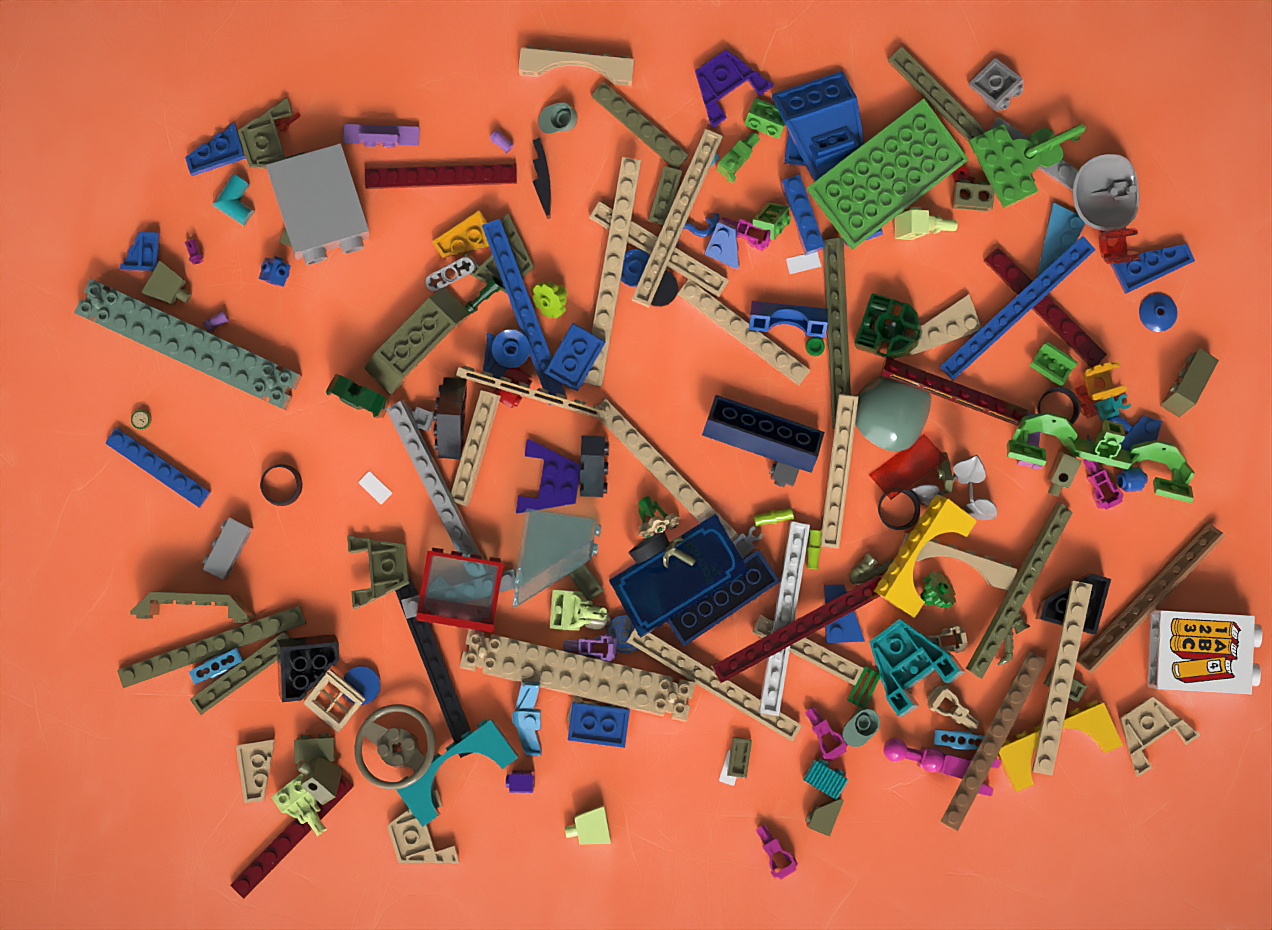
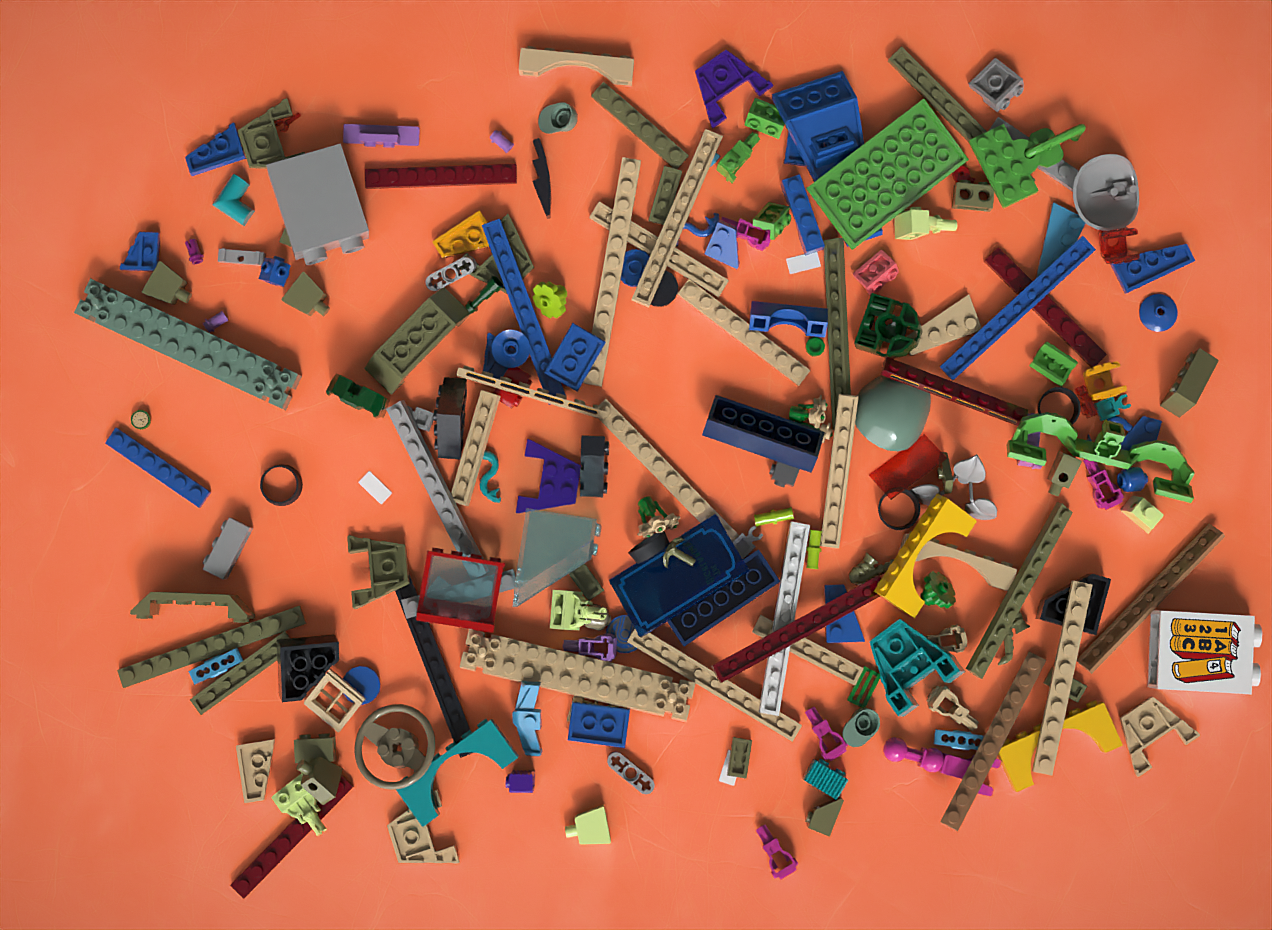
(232, 257): none -> light grey piece
(306, 296): none -> olive torso
(490, 494): none -> teal animal
(645, 778): none -> light grey beam
(816, 416): none -> plant
(876, 272): none -> coral bracket
(1142, 514): none -> yellowish green torso

